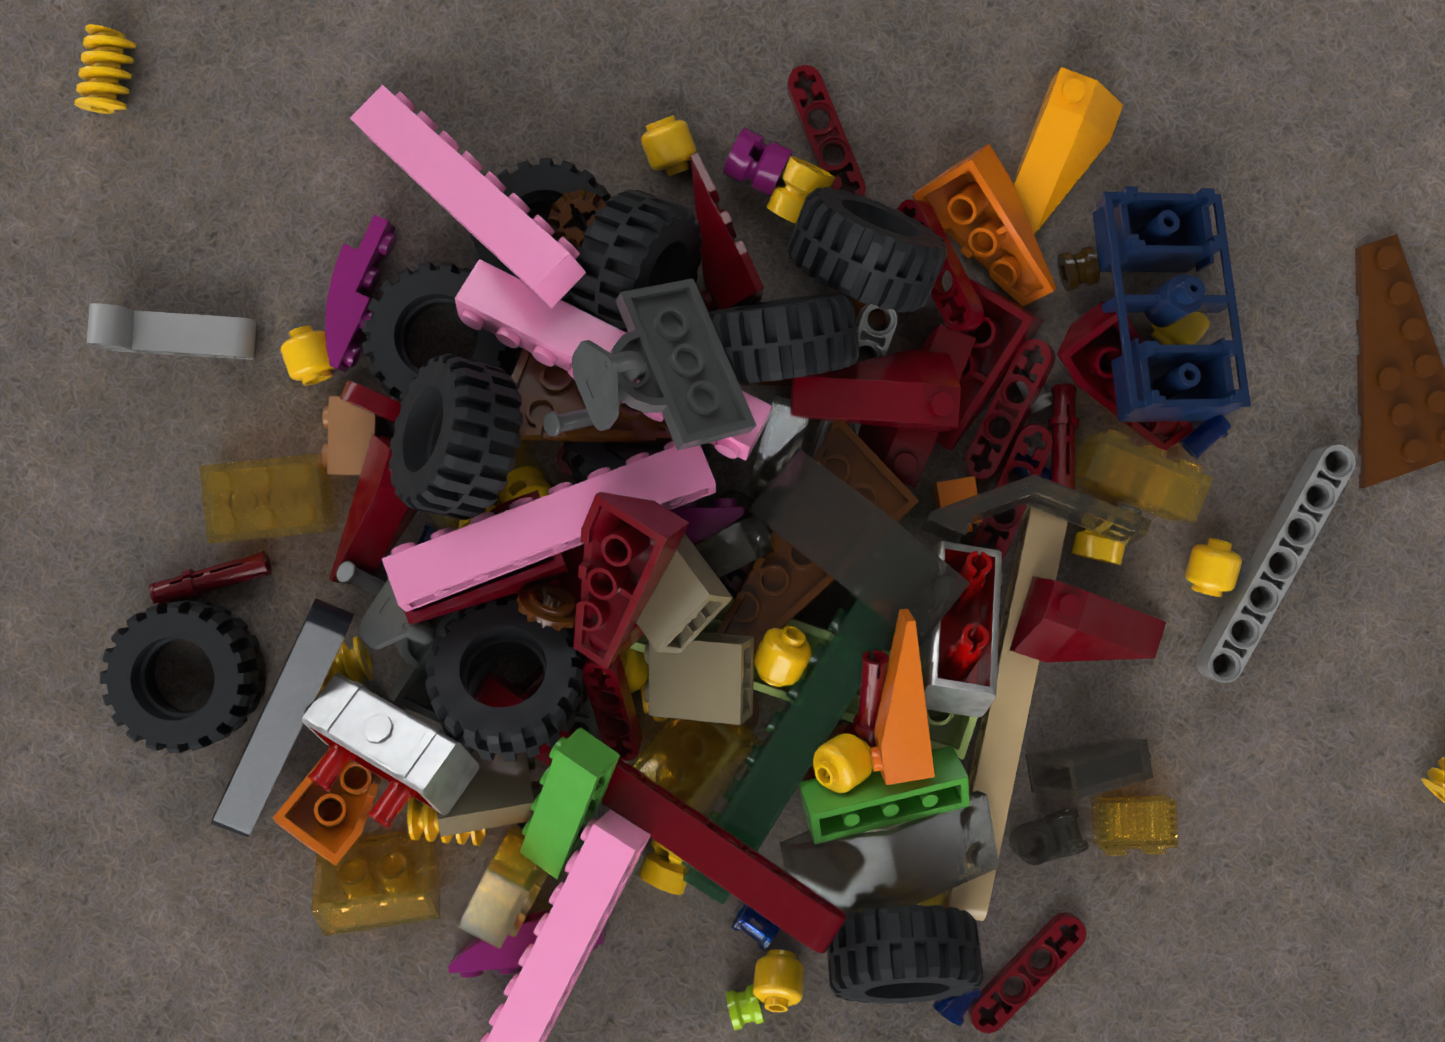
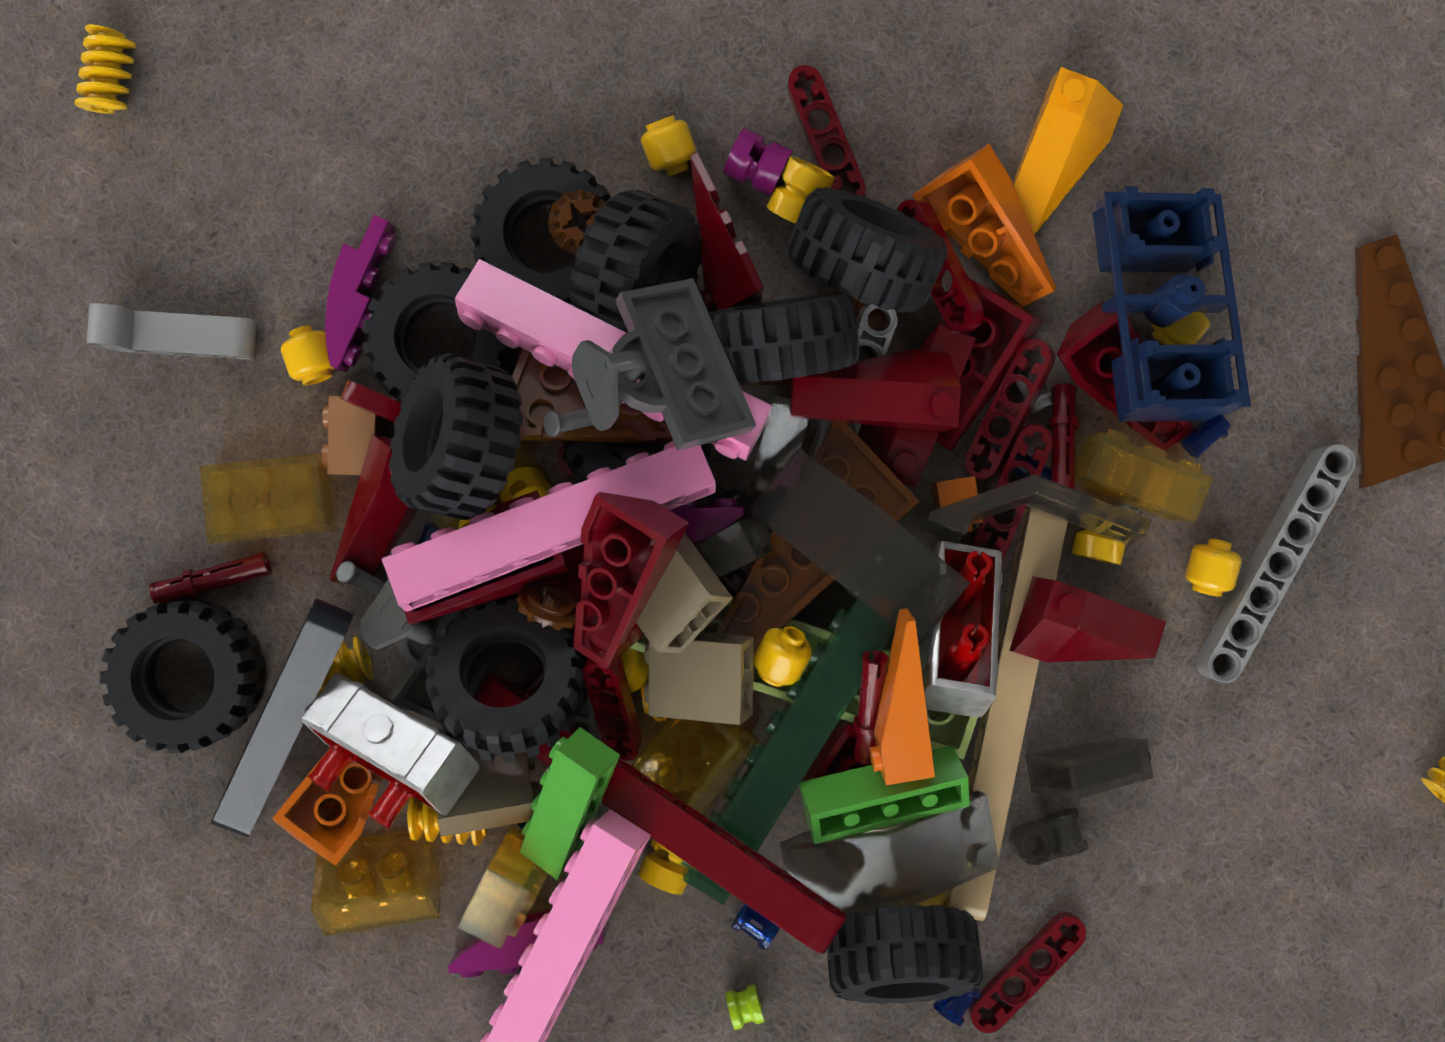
(470, 197): bright pink brick -> none
(779, 980): yellow head -> none
(842, 763): yellow head -> none
(1078, 268): dark brown wheel -> none
(1134, 824): clear yellow brick -> none

